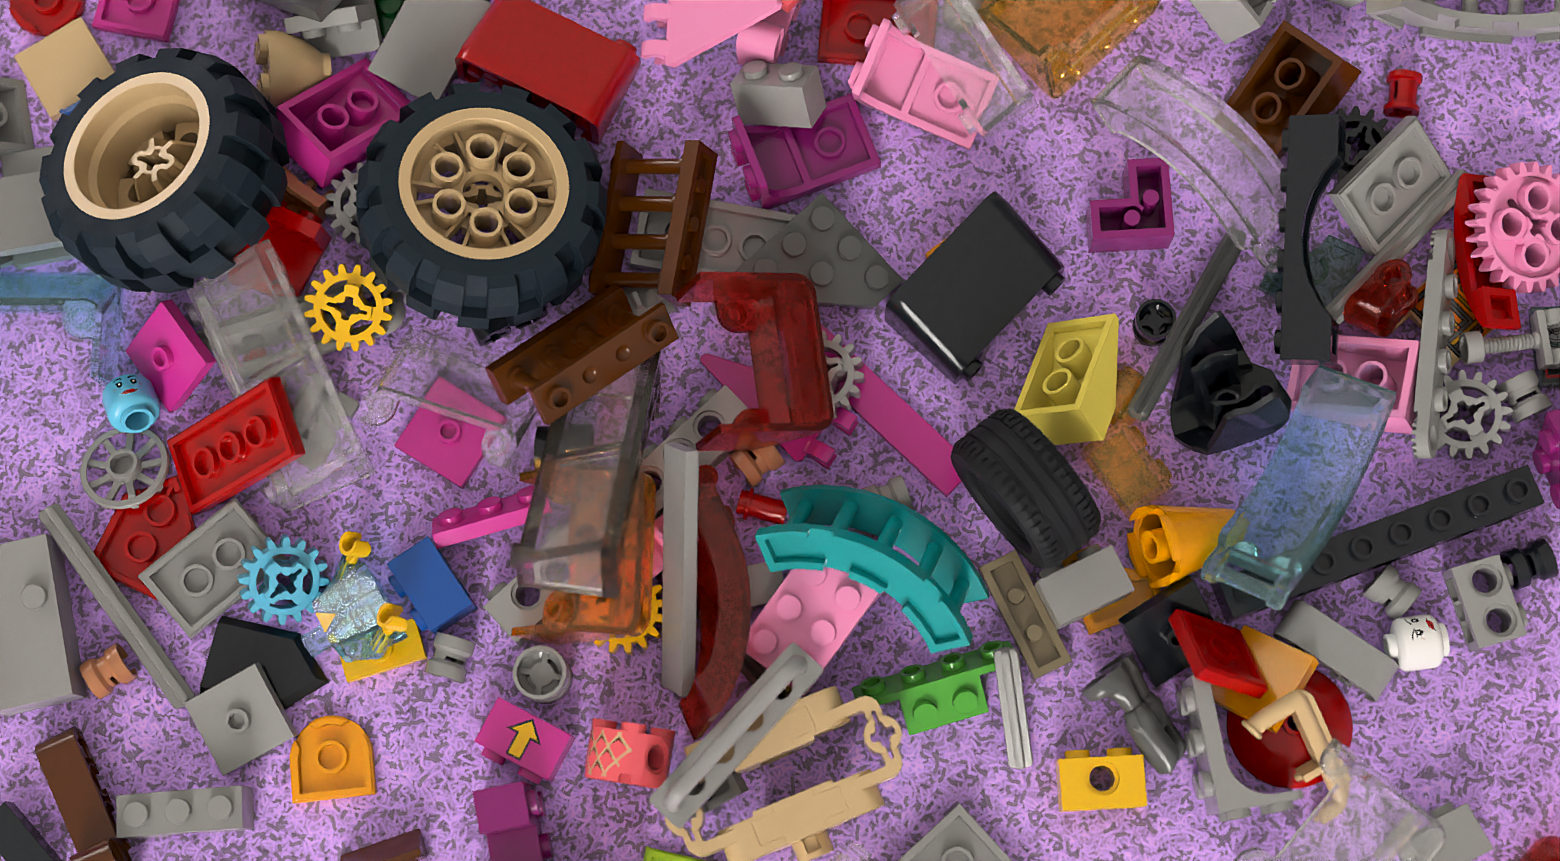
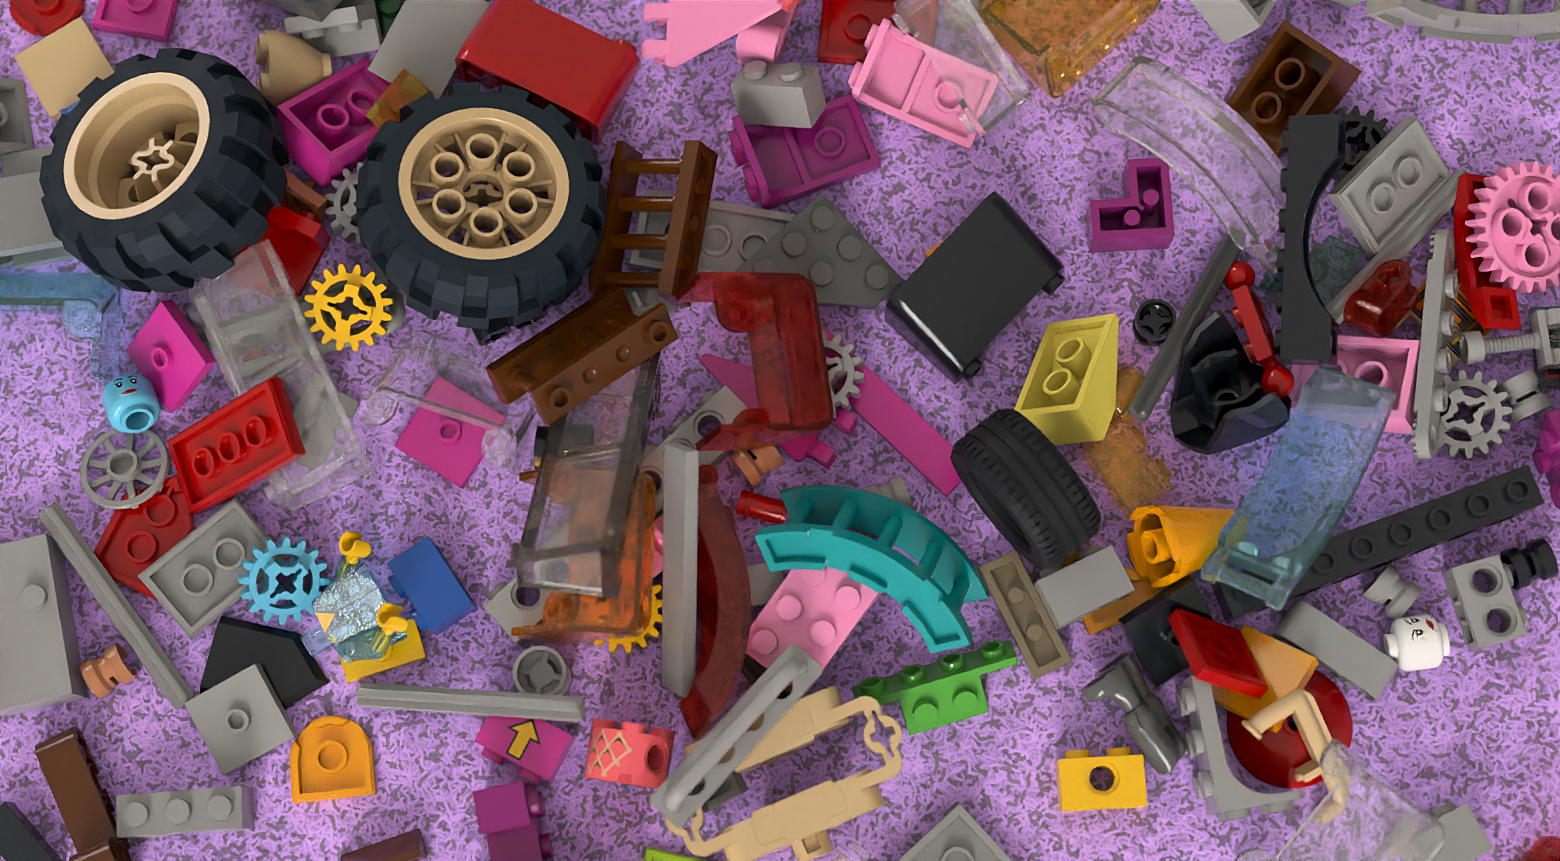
(399, 93): none -> clear yellow brick
(453, 648): light grey wheel -> none
(471, 702): none -> light grey axle
(483, 519): dark pink plate -> none
(1013, 707): light grey axle -> none
(1252, 317): none -> red plate
(1402, 93): red bush -> none

